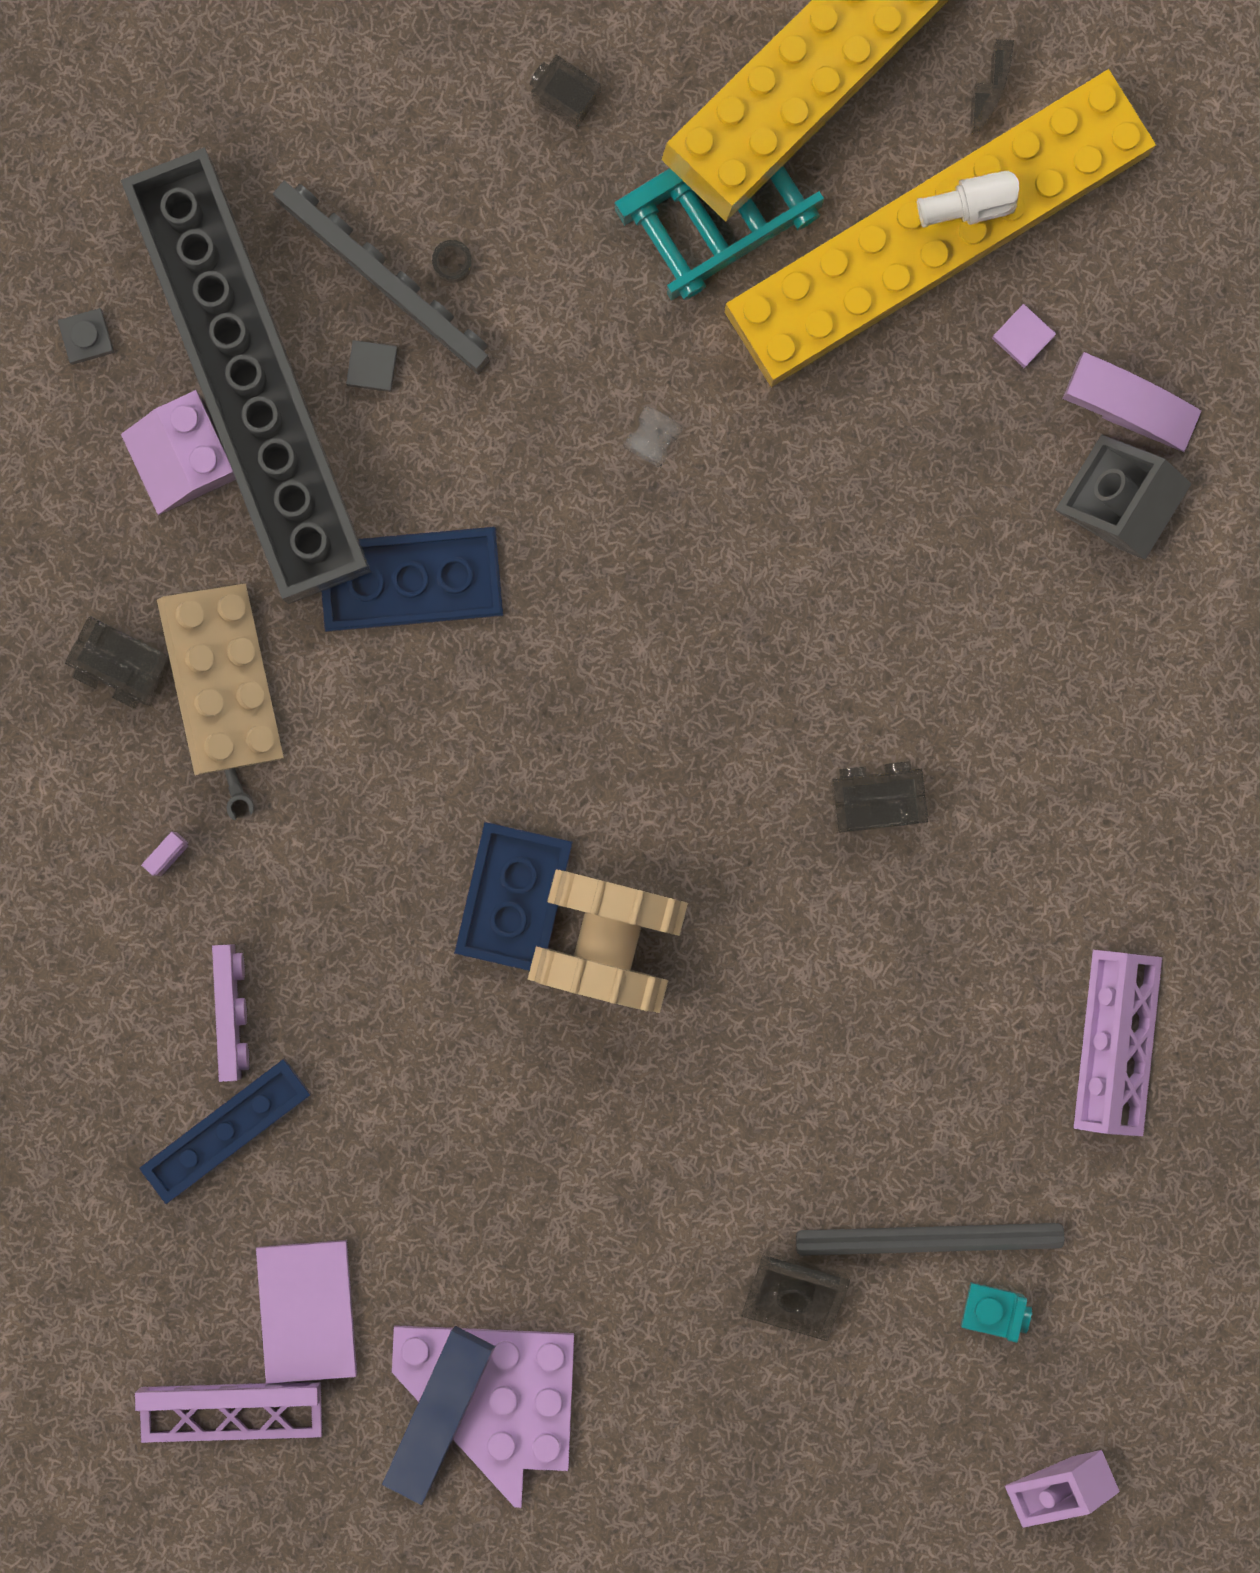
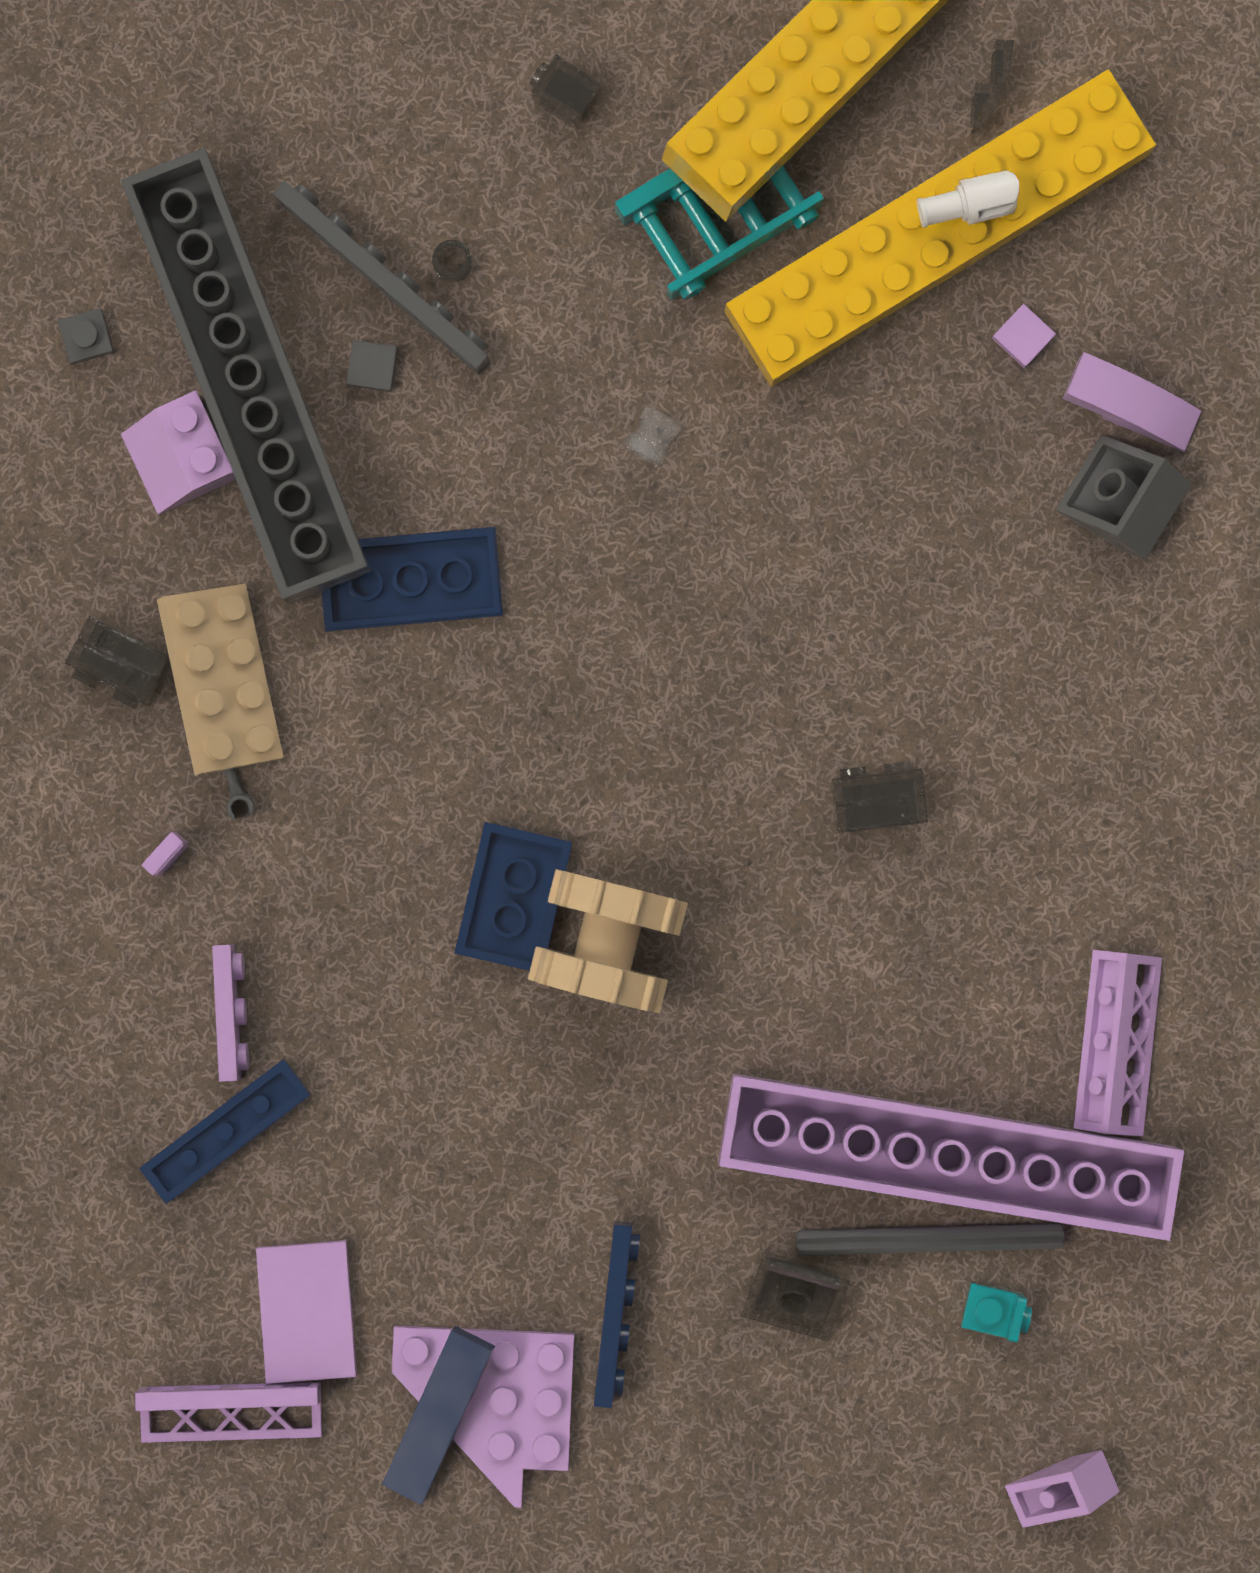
(614, 1334): none -> dark blue plate
(951, 1157): none -> lavender brick

